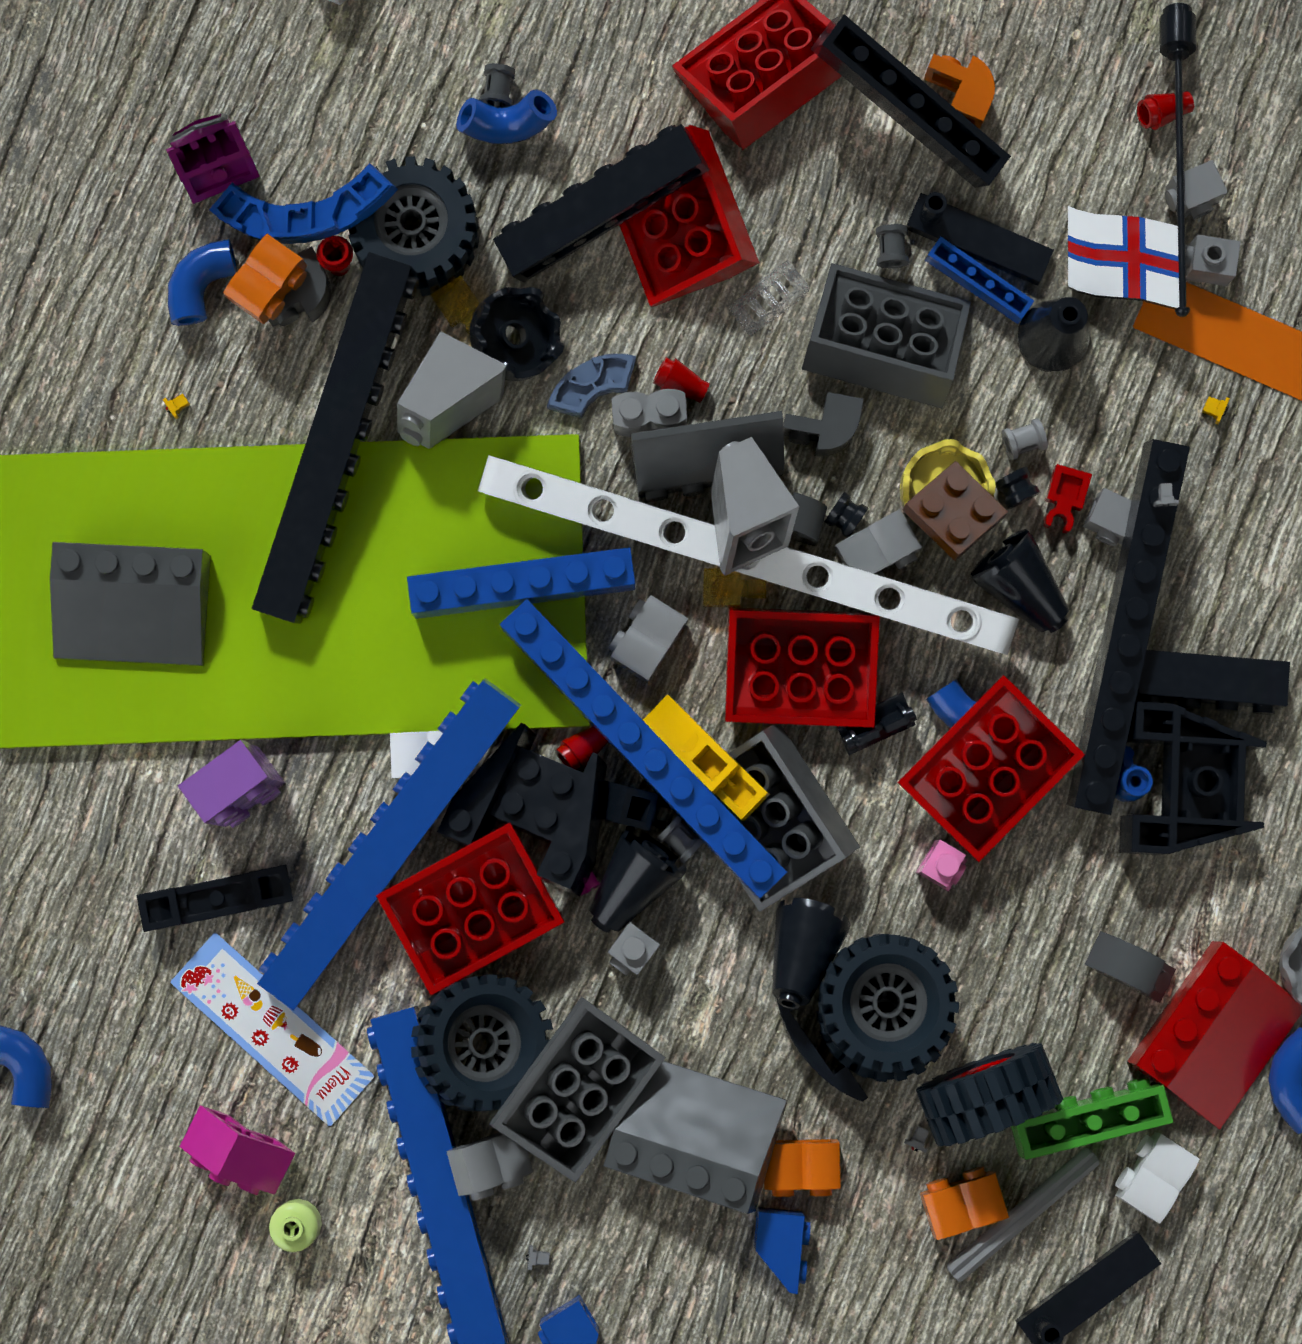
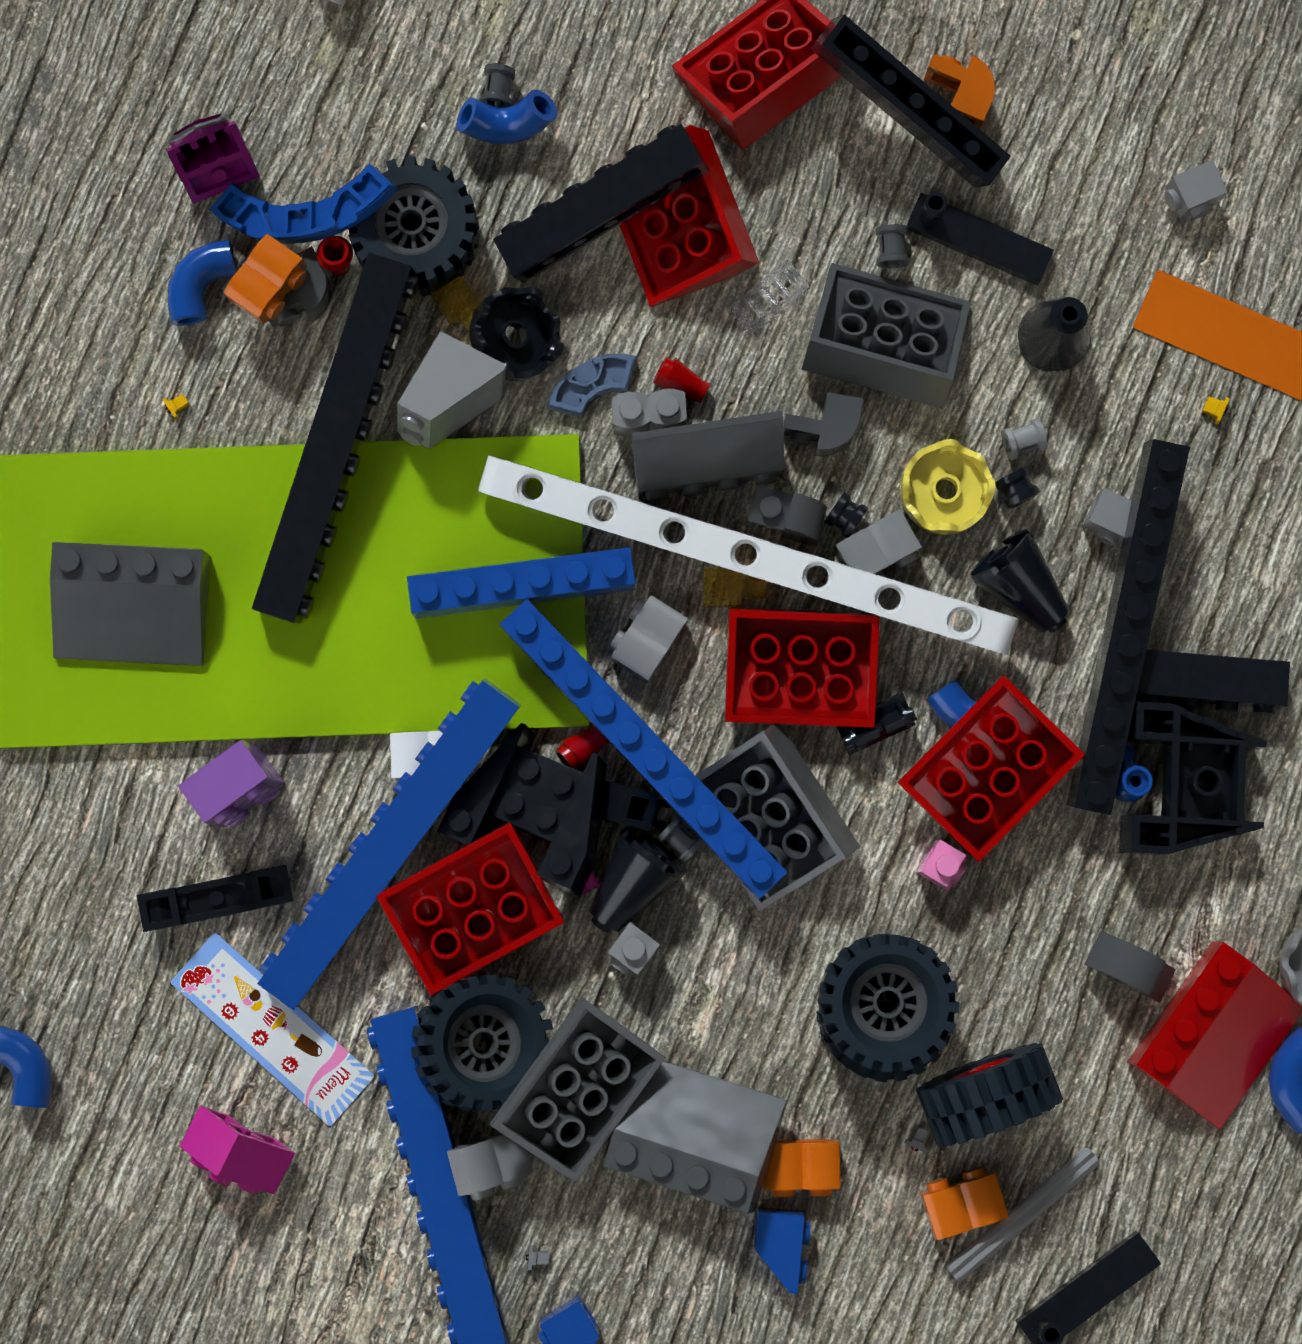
(306, 1218): yellowish green head -> none
(706, 758): yellow slope -> none
(749, 506): light grey slope -> none
(804, 946): black cone -> none
(840, 1078): black slope -> none
(955, 510): reddish brown plate -> none
(979, 280): blue piece -> none
(1067, 491): red plate -> none
(1094, 1119): bright green brick -> none
(1136, 254): flag -> none
(1156, 1176): white brick -> none
(1159, 109): red cone -> none
(1166, 496): light grey piece -> none
(1212, 260): light grey brick -> none

